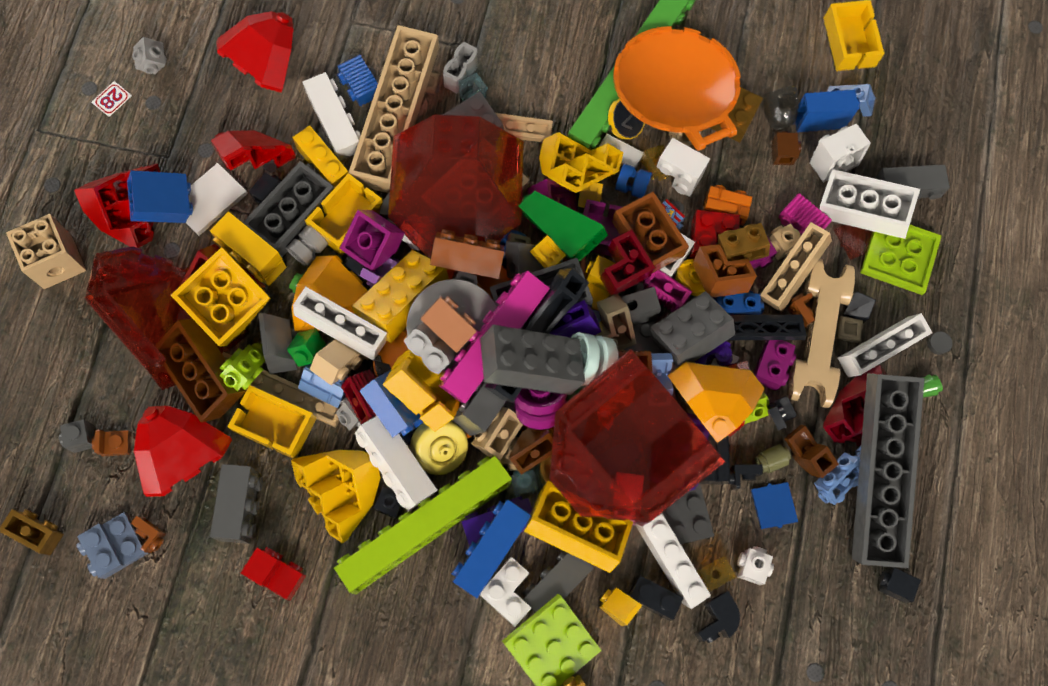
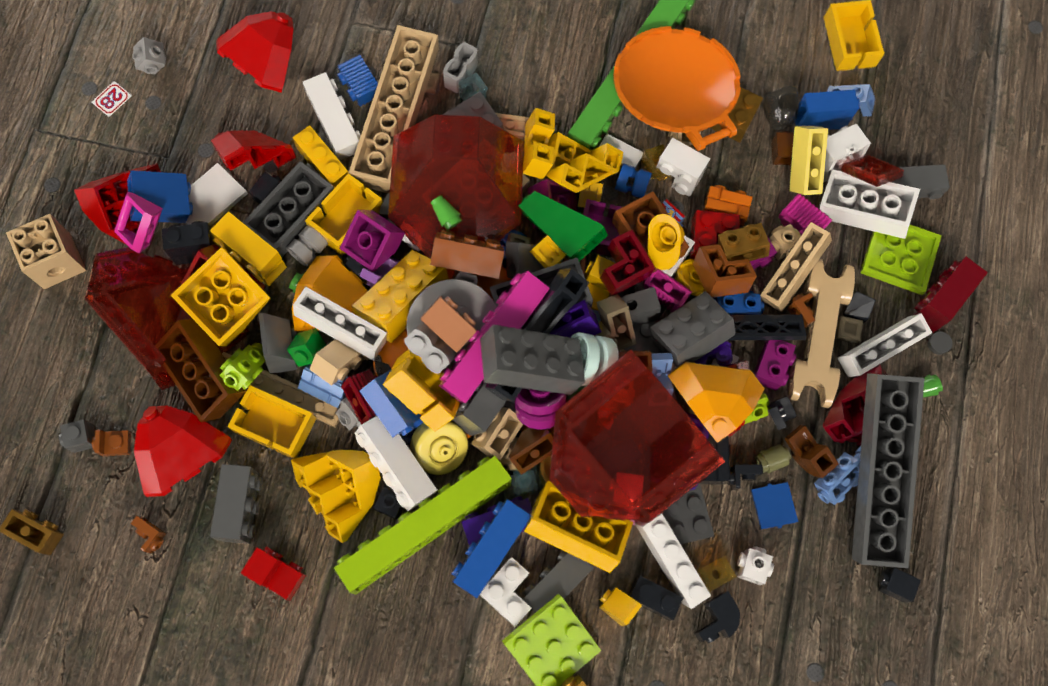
(111, 546): sand blue plate -> none
(147, 226): none -> dark pink tile
(184, 241): none -> black brick
(446, 213): none -> bright green cone
(537, 153): none -> yellow arch
(623, 122): black tile -> none
(664, 241): none -> yellow piece
(808, 160): none -> light yellow brick
(853, 240): clear red piece -> none
(872, 170): none -> clear red tile
(950, 292): none -> dark red brick

